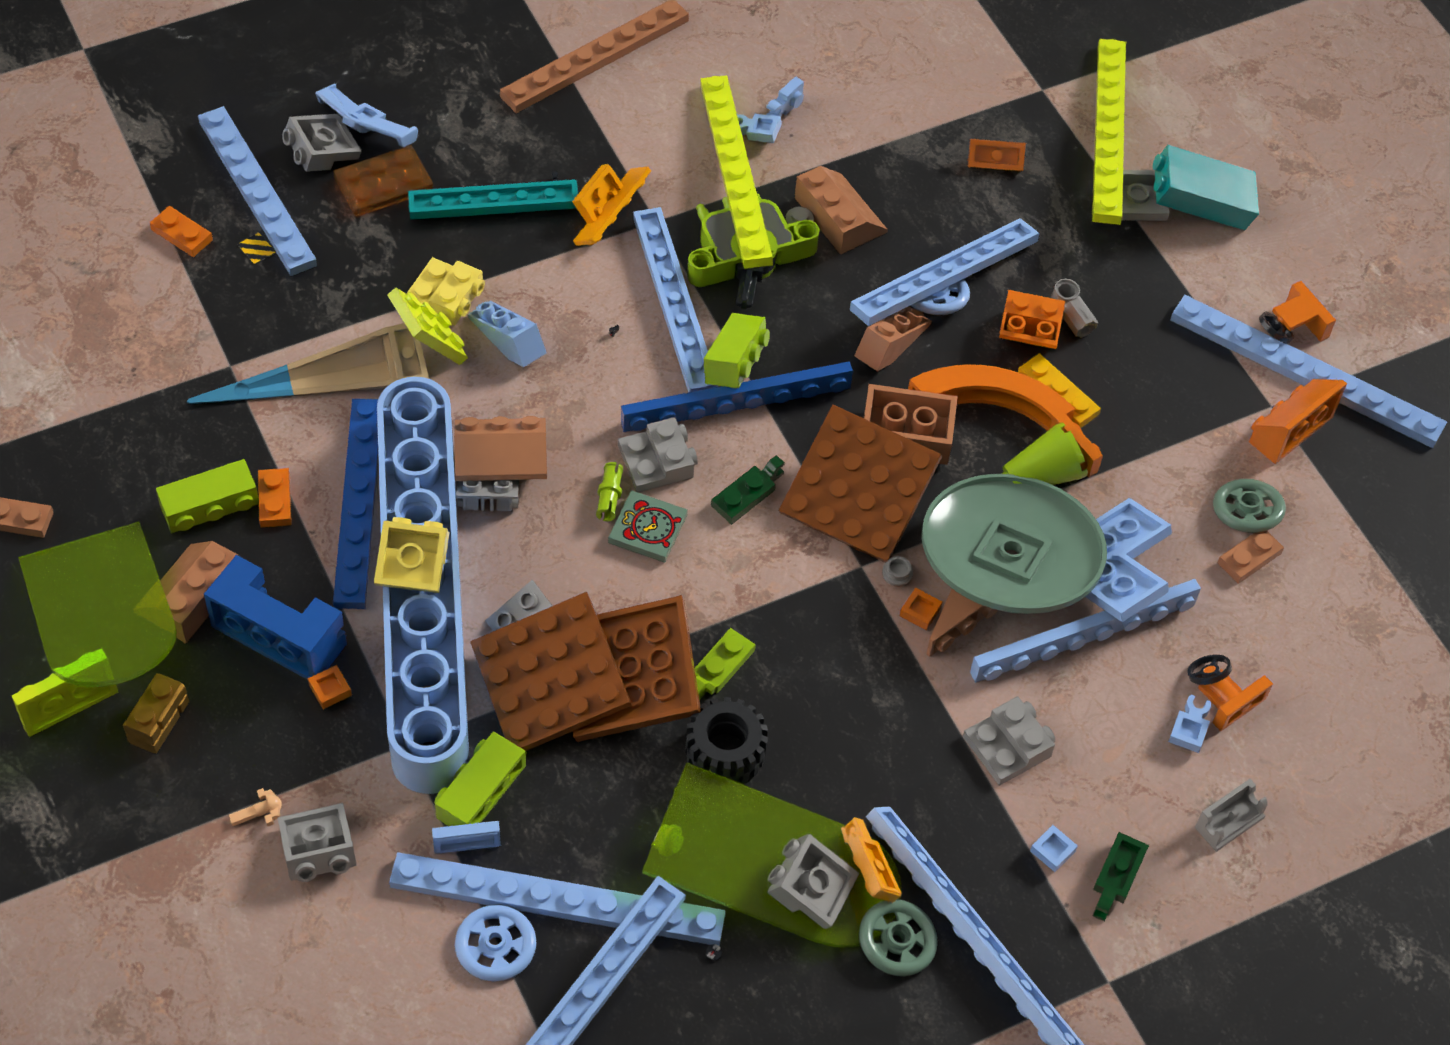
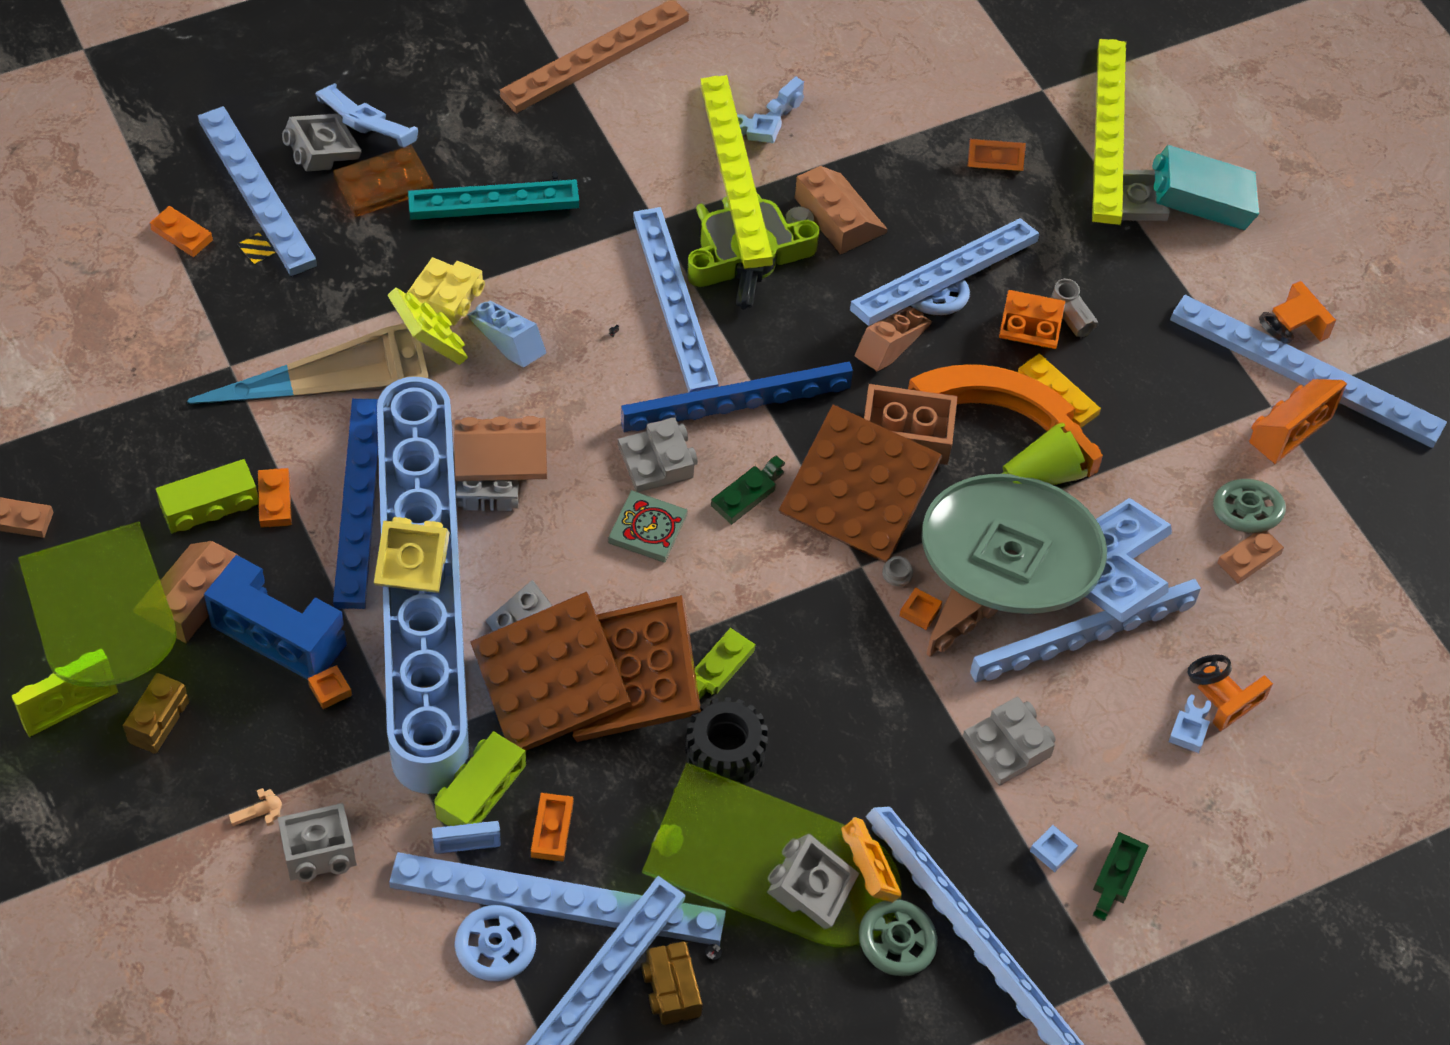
(552, 827): none -> orange plate
(603, 200): light orange bracket -> none
(609, 491): lime pin -> none
(673, 983): none -> pearl gold brick
(735, 350): lime brick -> none
(1231, 815): light grey hinge -> none

